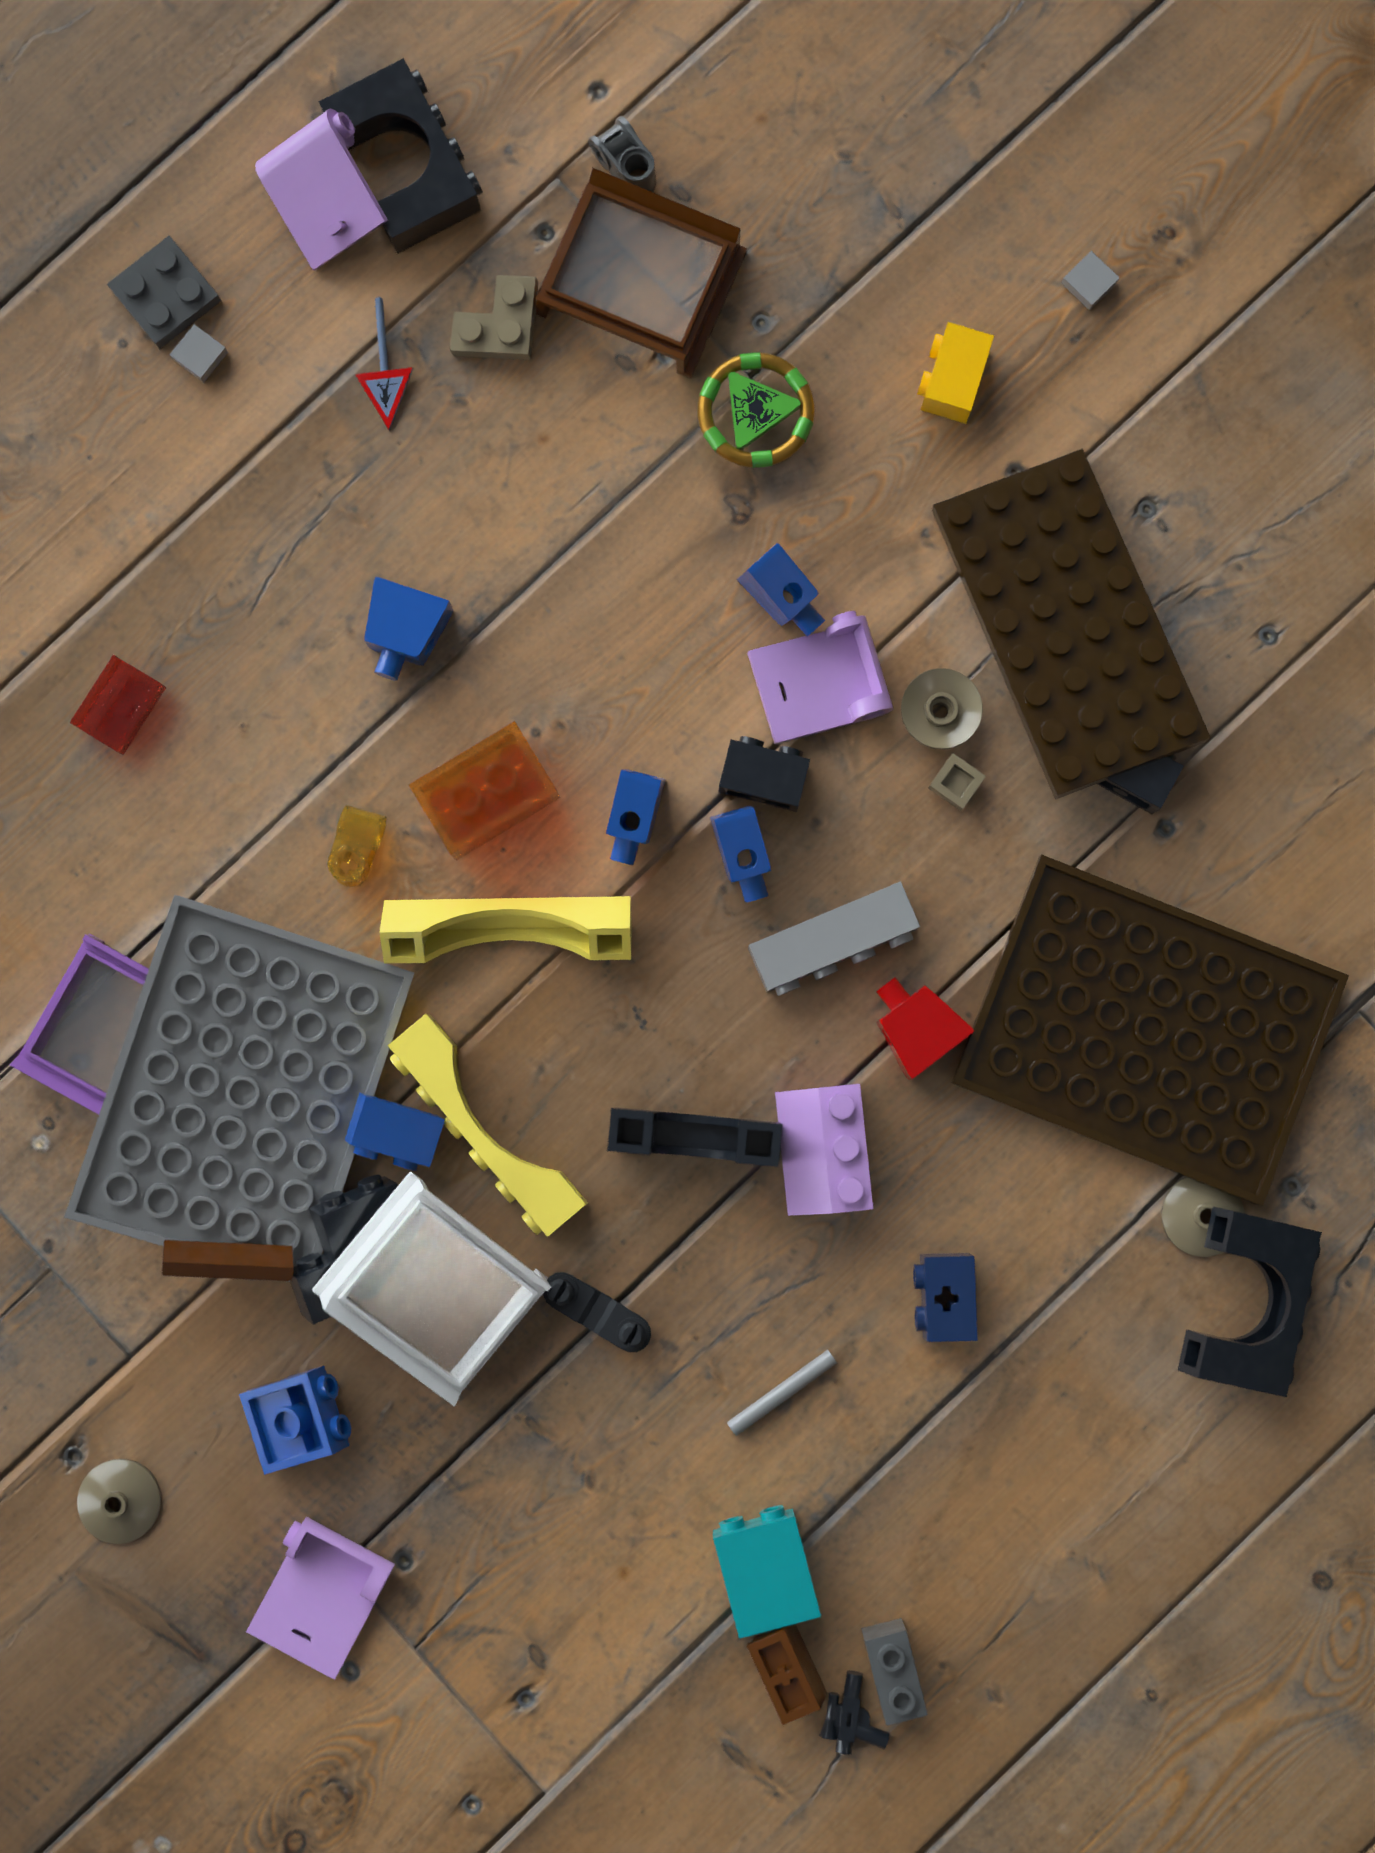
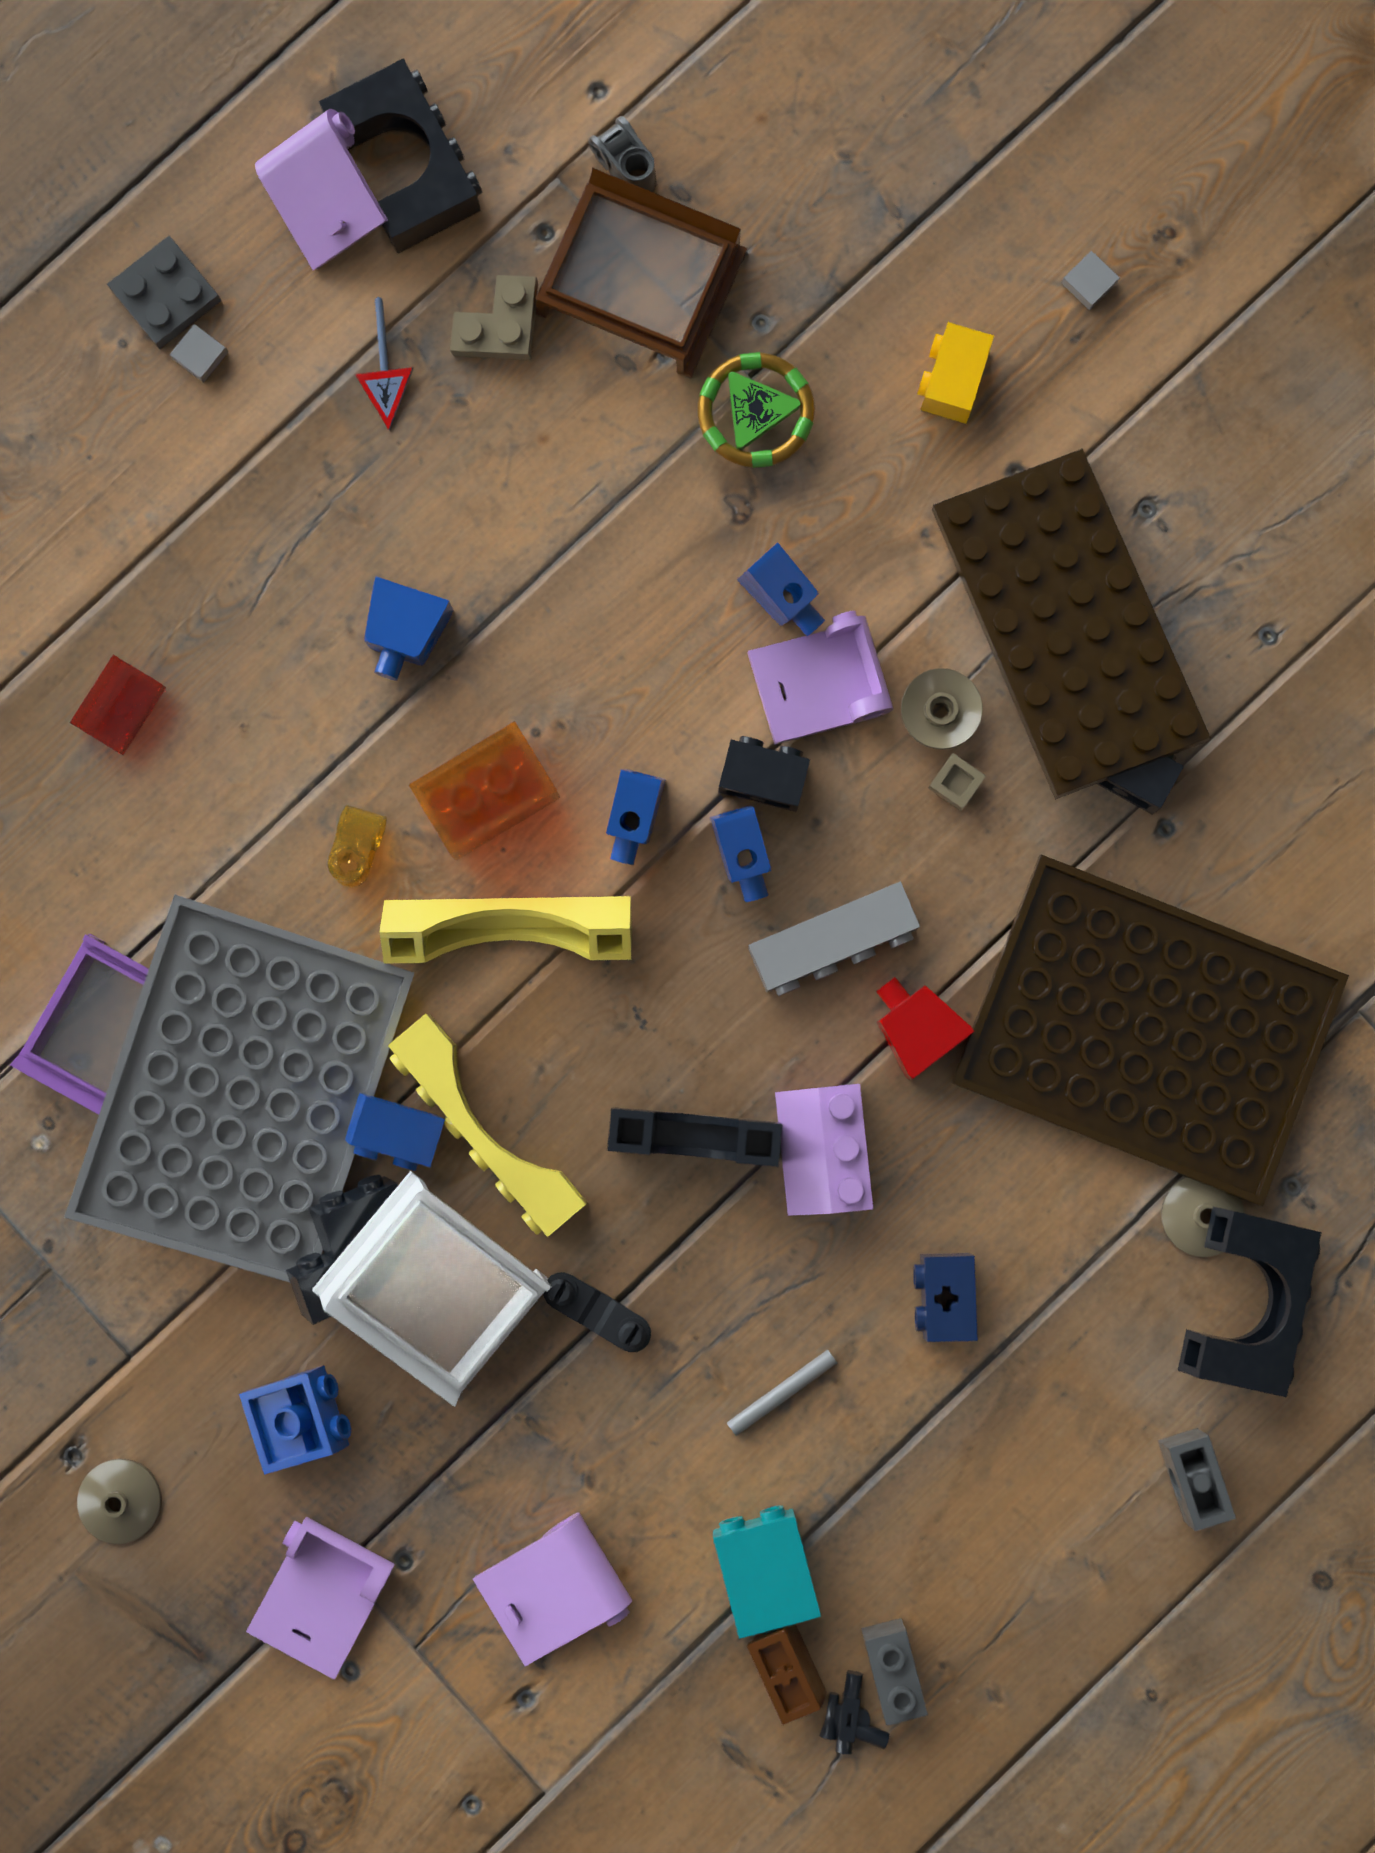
(227, 1260): reddish brown tile -> none
(554, 1590): none -> lavender door
(1196, 1479): none -> dark grey brick

